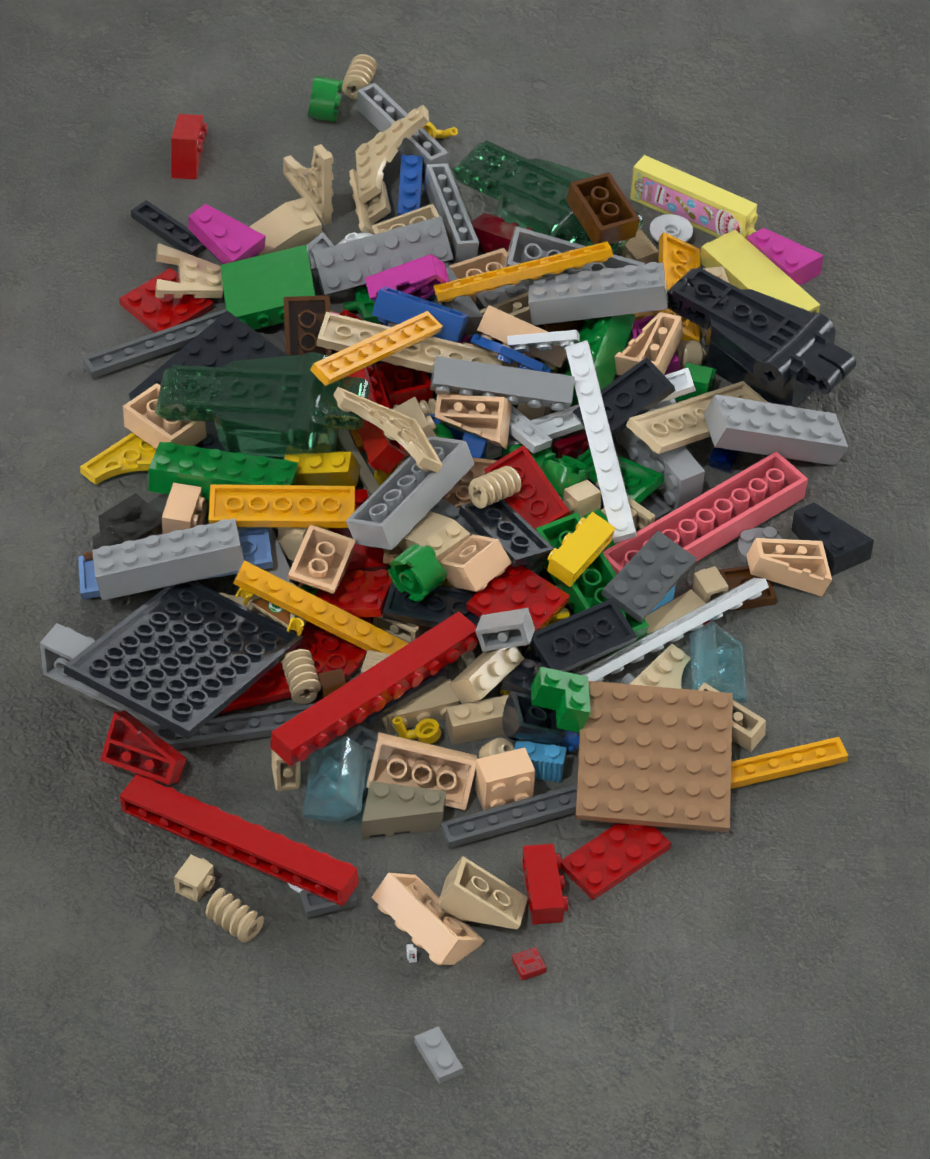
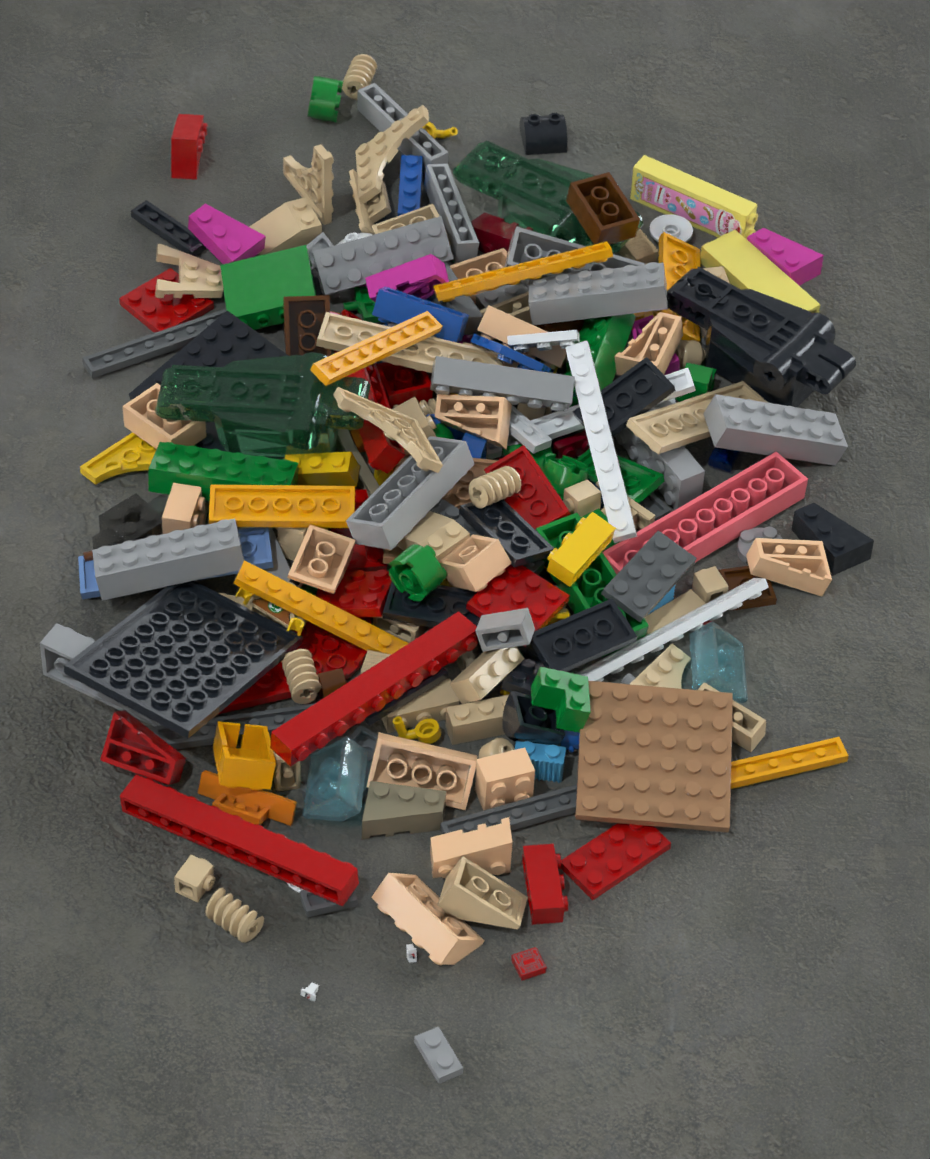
(245, 766): none -> light orange piece
(247, 803): none -> orange bracket
(310, 991): none -> white piece
(485, 847): none -> light nougat wedge
(544, 134): none -> black brick

